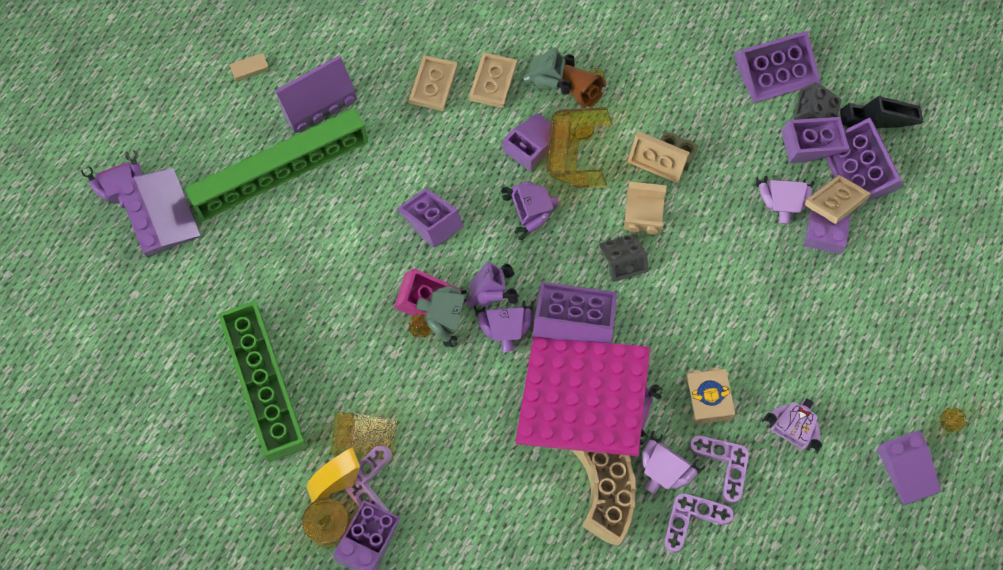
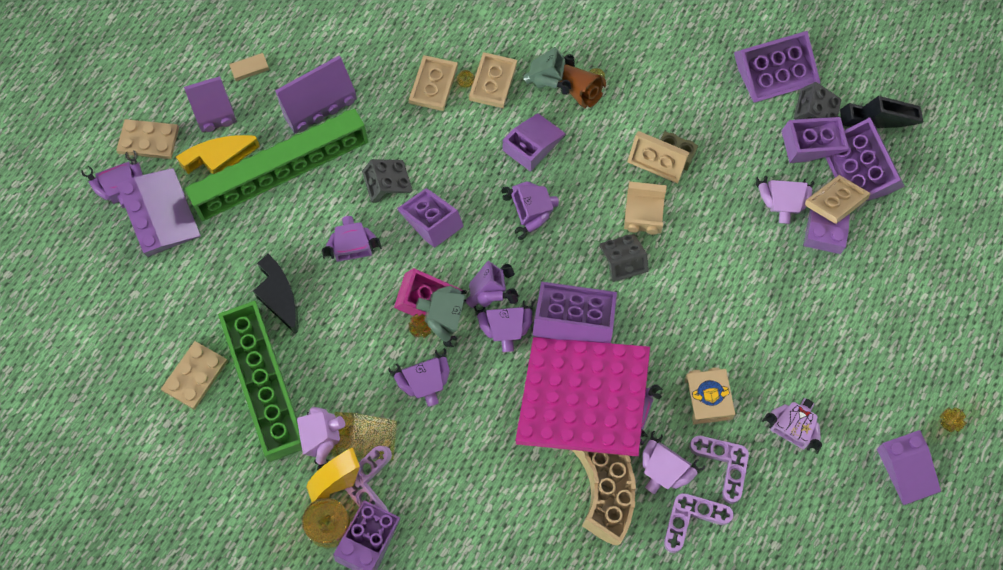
(148, 139): none -> tan plate
(194, 375): none -> tan plate
(210, 104): none -> medium lavender slope
(218, 153): none -> yellow slope
(277, 293): none -> black slope
(319, 434): none -> lavender torso
(350, 241): none -> medium lavender torso
(386, 177): none -> dark grey bracket
(424, 378): none -> medium lavender torso
(465, 79): none -> clear yellow plate
(566, 130): clear yellow windscreen -> none

